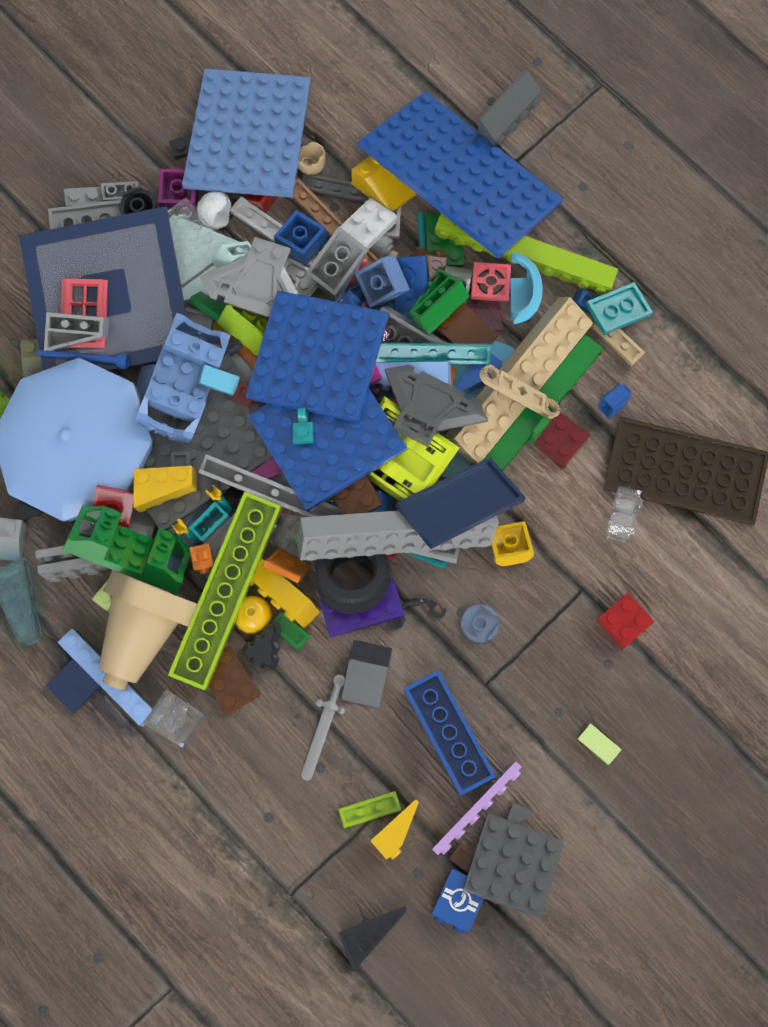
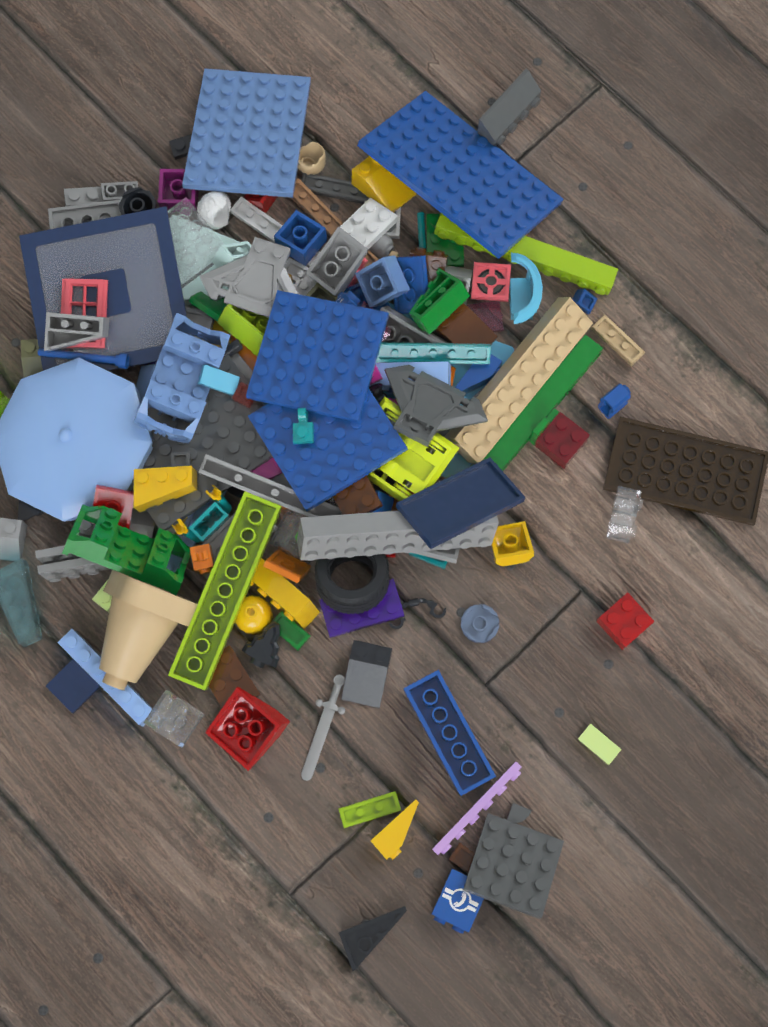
(246, 727): none -> red slope
(509, 386): tan piece -> none
(619, 308): teal plate -> none

